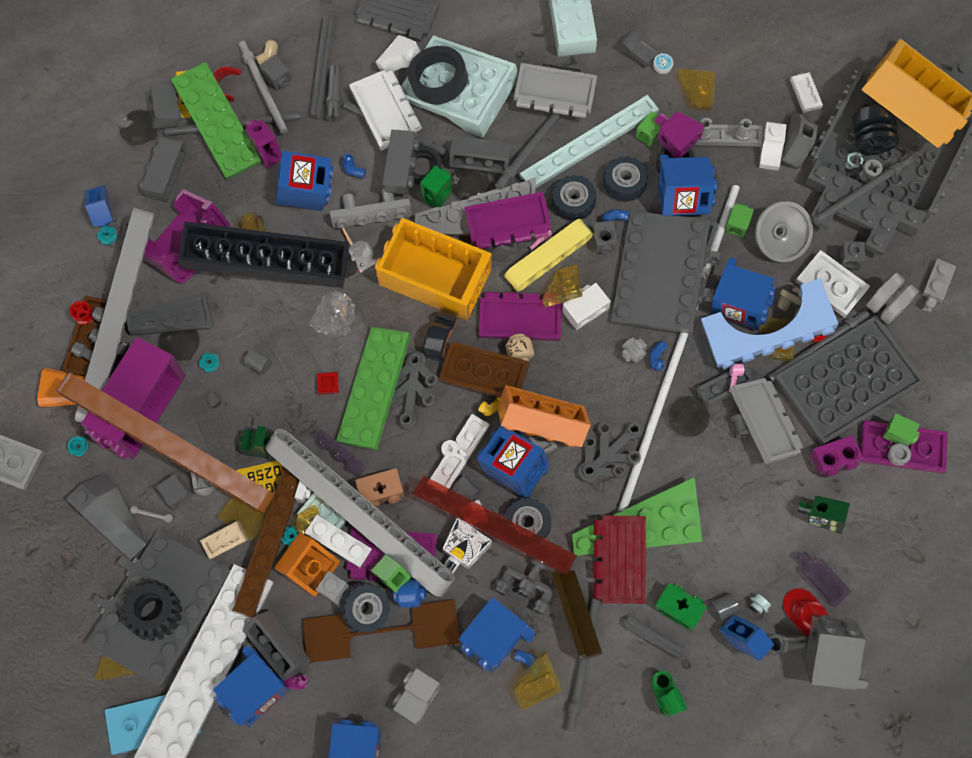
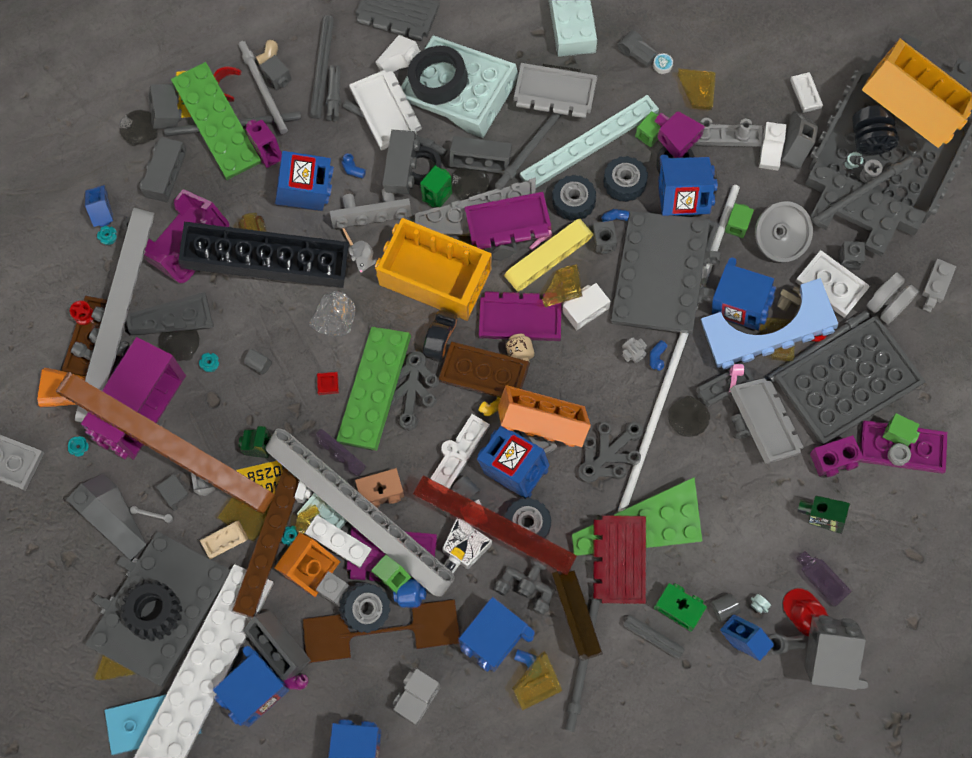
(668, 698): green piece -> none

